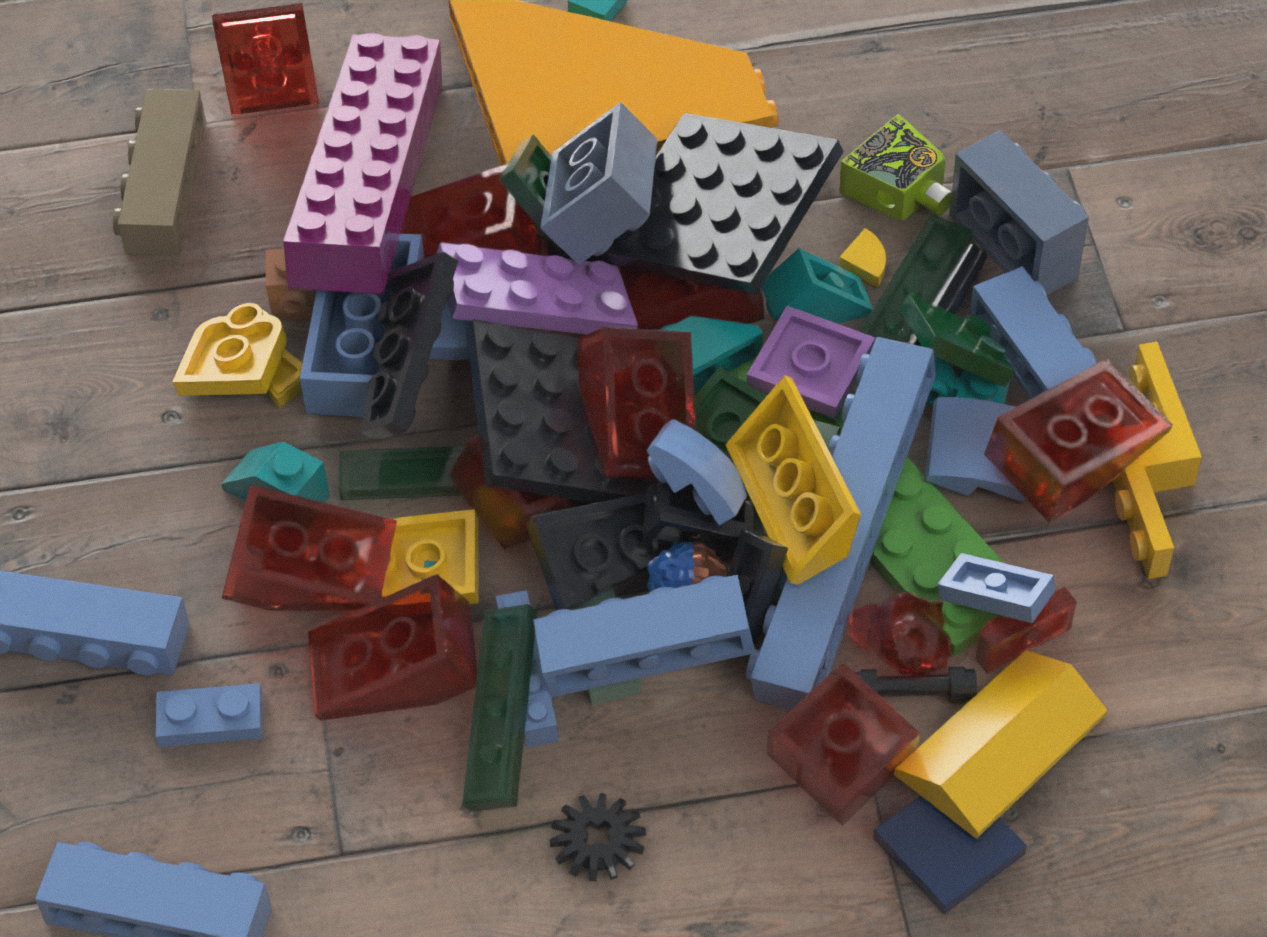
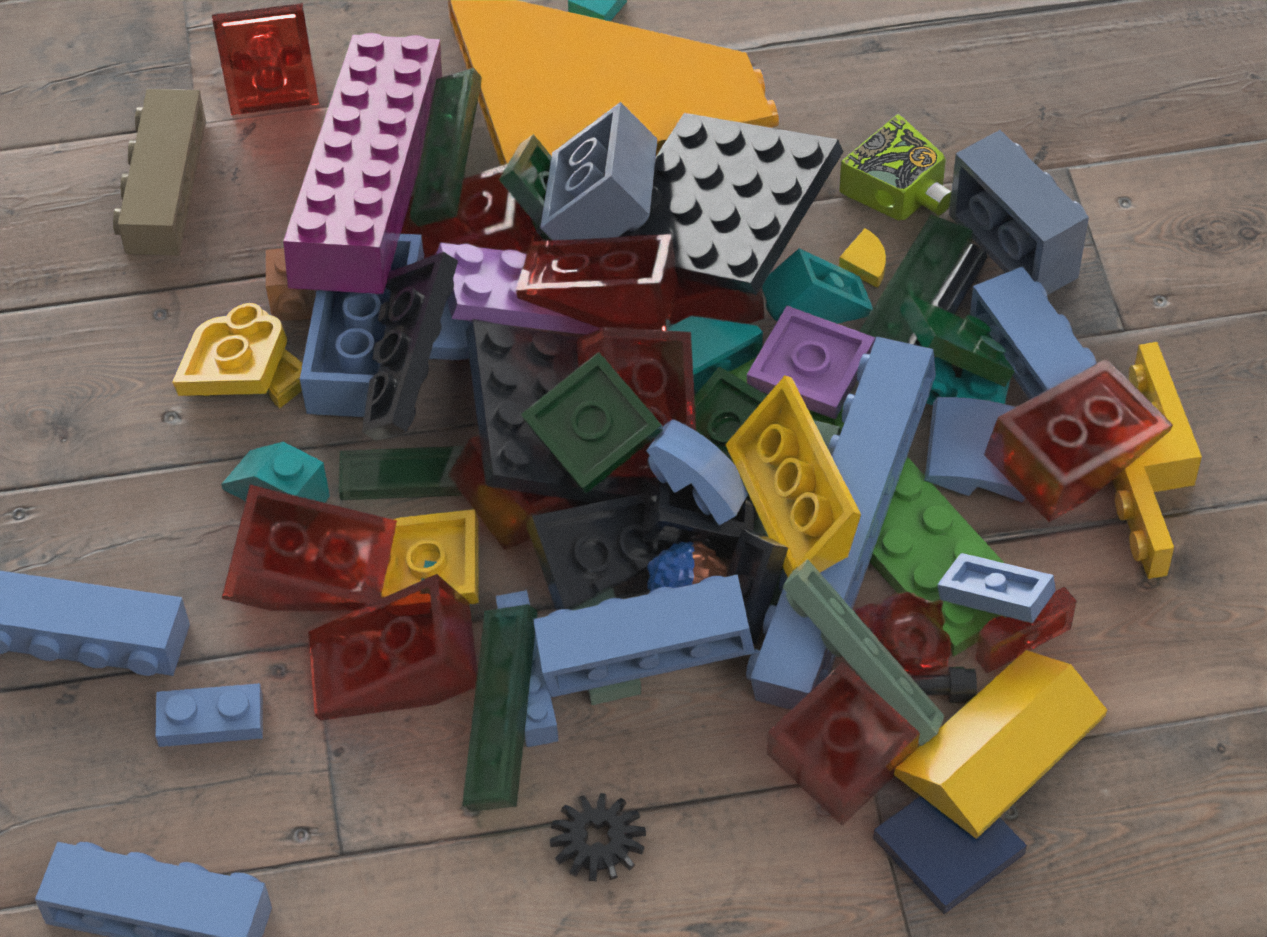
(446, 147): none -> clear green tile
(592, 422): none -> dark green plate
(603, 280): none -> clear red slope
(849, 637): none -> sand green plate

